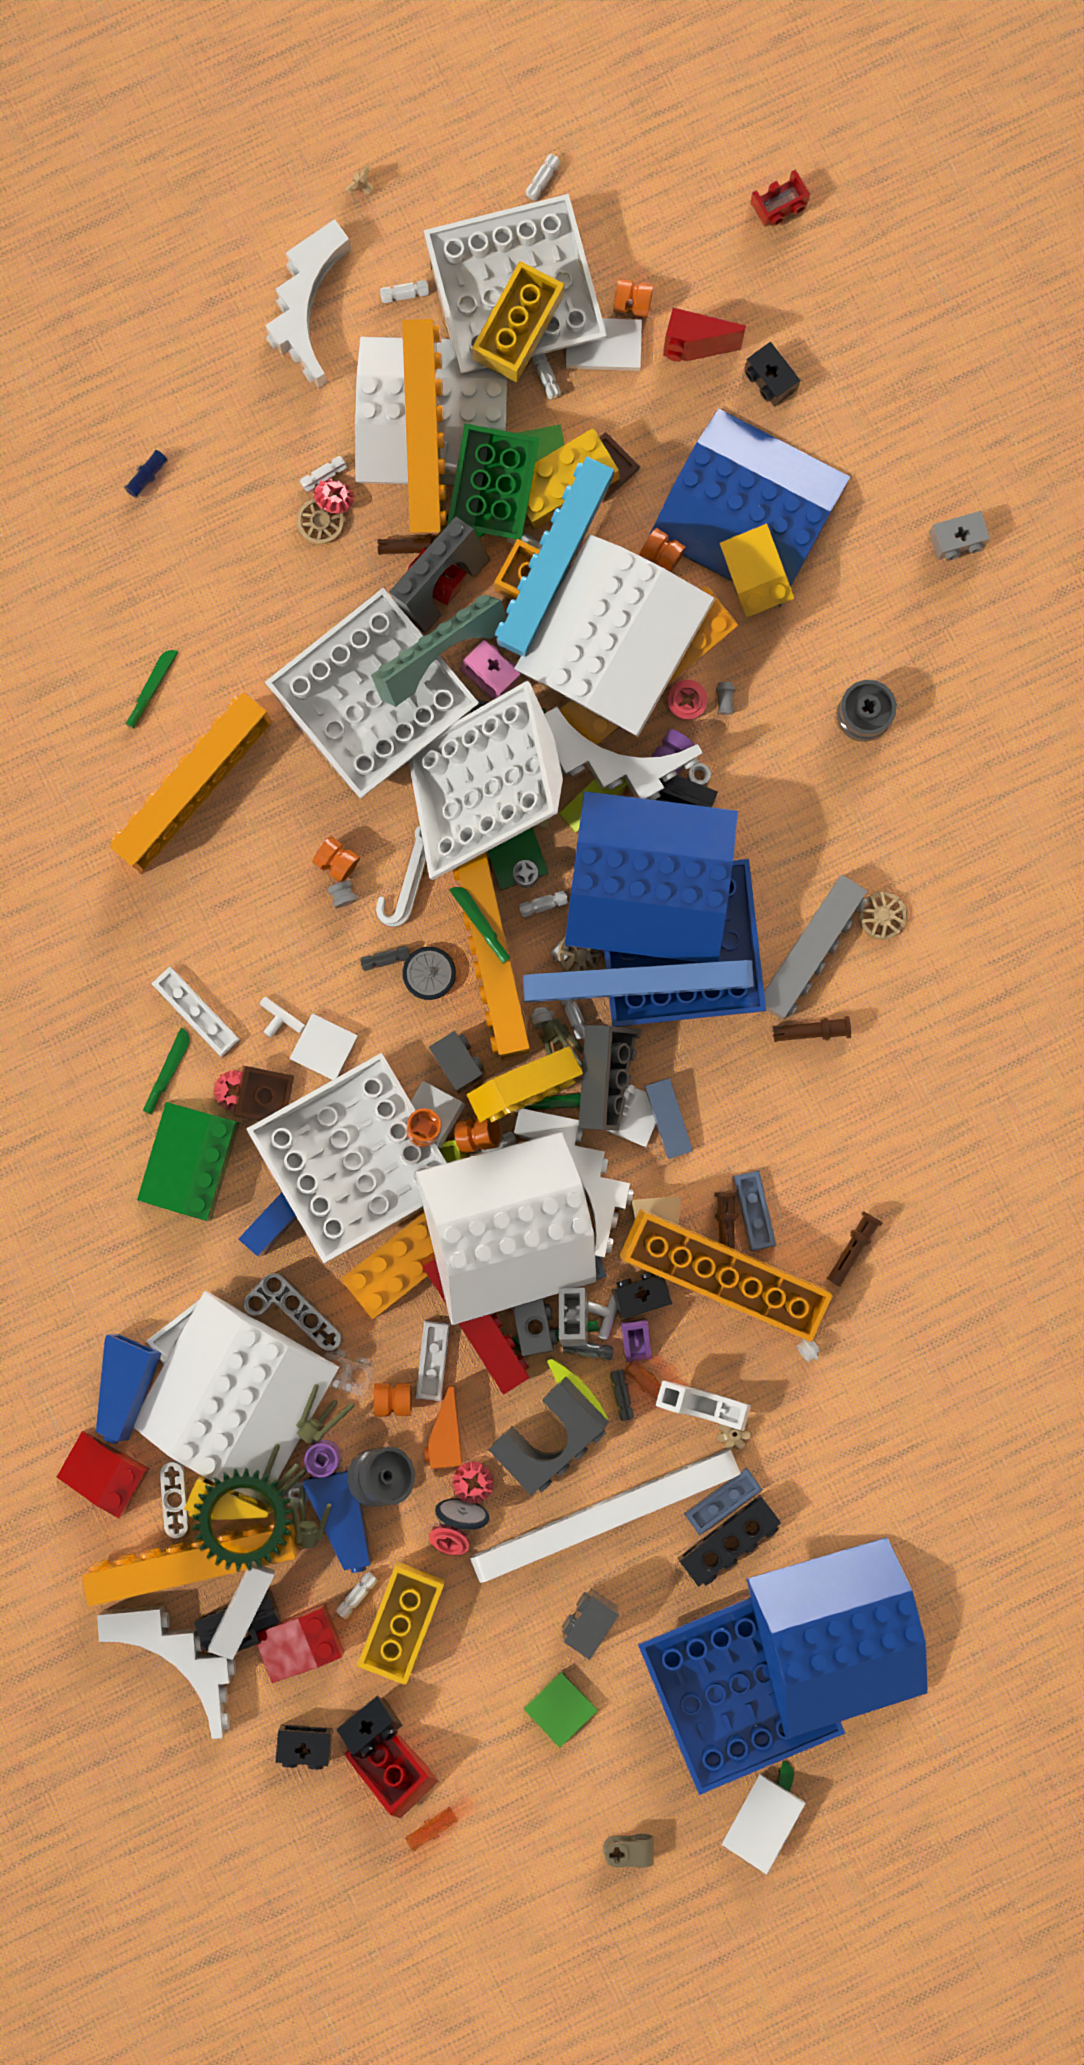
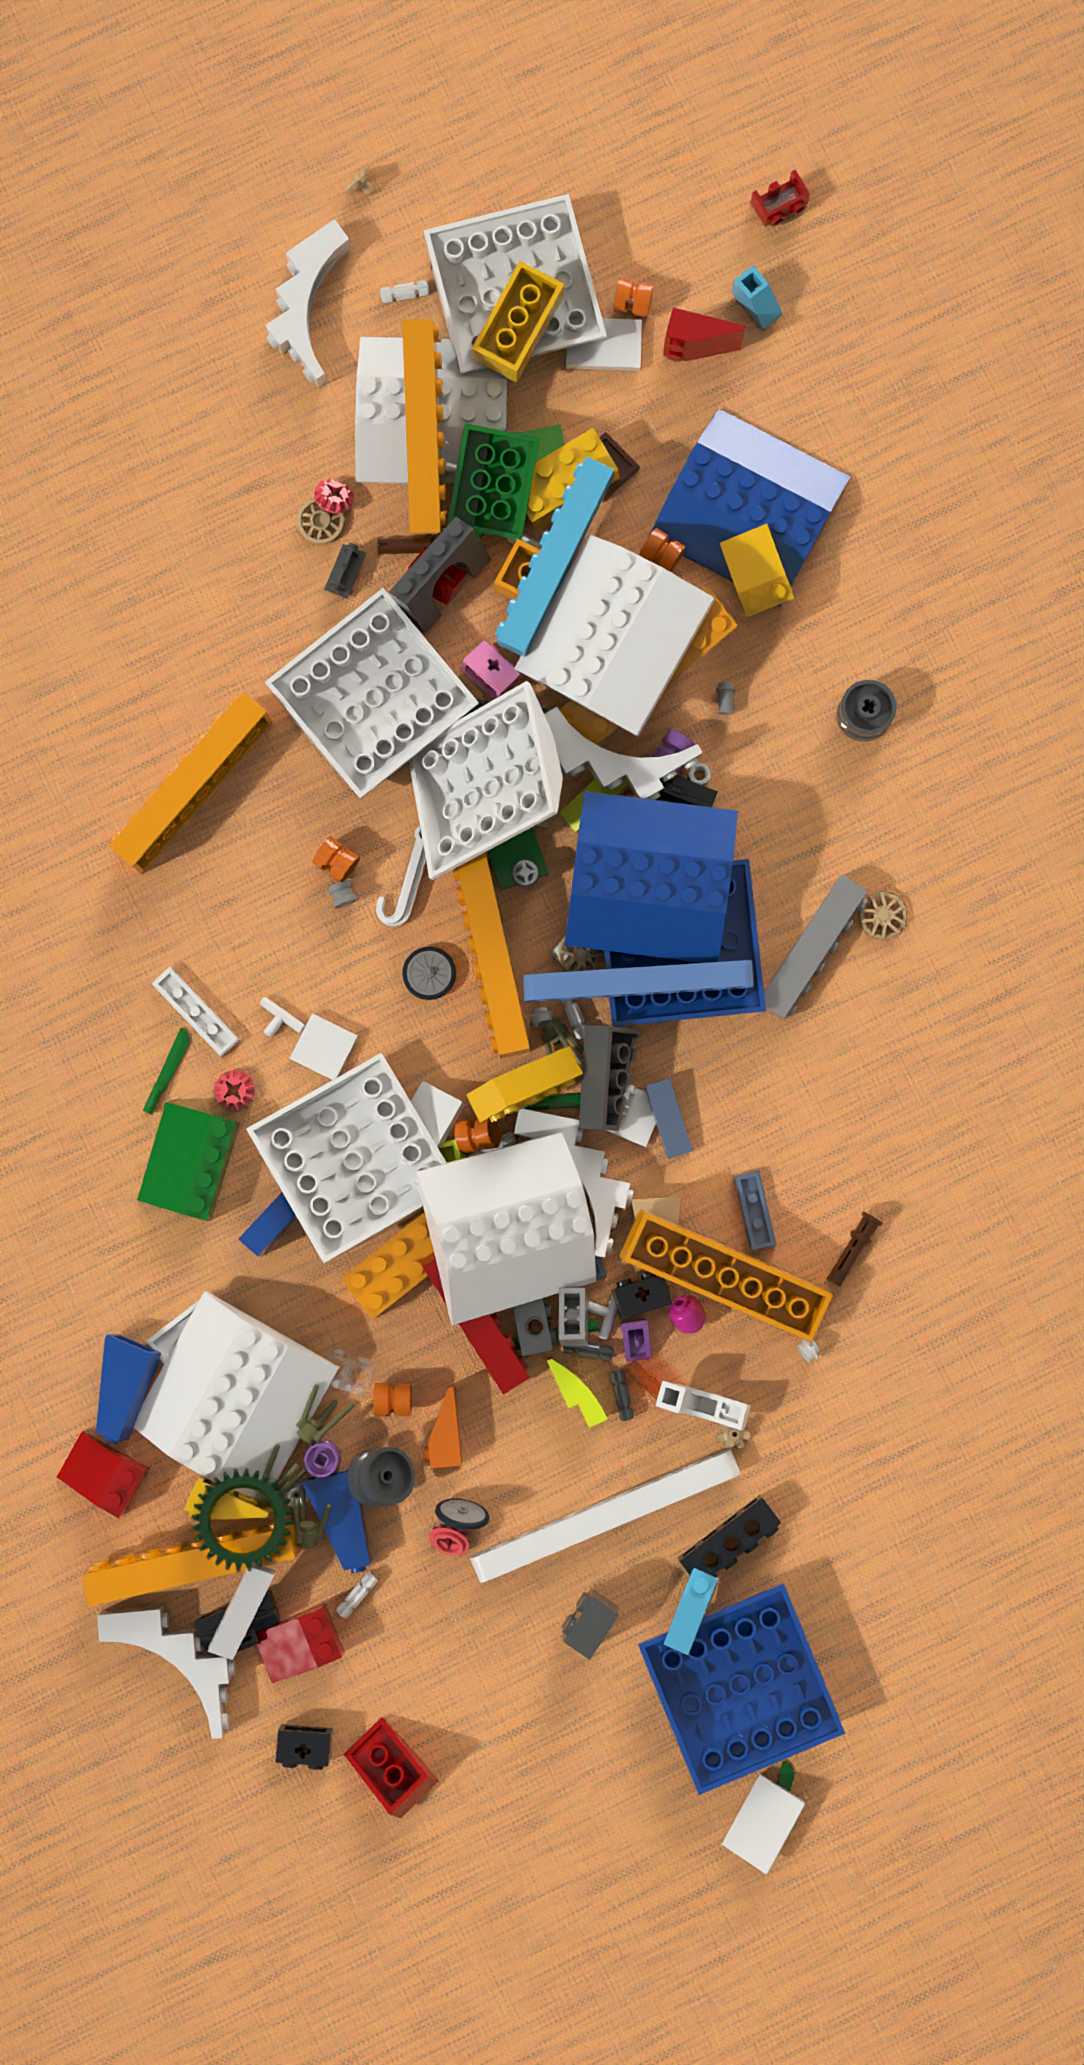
(145, 473): clear blue pin -> none
(154, 680): green piece -> none
(167, 1480): white beam -> none
(262, 1093): reddish brown tile -> none
(298, 1315): light grey beam -> none
(323, 473): white axle -> none
(345, 570): none -> dark grey hinge
(357, 1728): black brick -> none
(384, 958): dark grey axle -> none
(401, 1623): yellow brick -> none
(402, 675): sand green arch -> none
(423, 1127): orange wheel -> none
(431, 1829): clear orange pin -> none
(432, 1360): white tile -> none
(456, 1061): dark grey brick -> none
(469, 1470): coral gear -> none
(473, 912): green piece -> none
(535, 1467): dark grey arch -> none
(542, 177): white axle -> none
(543, 903): white axle -> none
(546, 376): white axle -> none
(560, 1709): bright green tile -> none
(633, 1851): dark tan piece -> none
(687, 688): coral gear -> none
(687, 1314): none -> dark pink head
(691, 1611): none -> medium azure slope
(722, 1501): sand blue tile -> none
(728, 1215): reddish brown pin -> none
(756, 297): none -> medium azure slope
(770, 362): black brick -> none
(824, 1029): reddish brown pin -> none
(840, 1636): blue slope -> none
(969, 526): light grey brick -> none

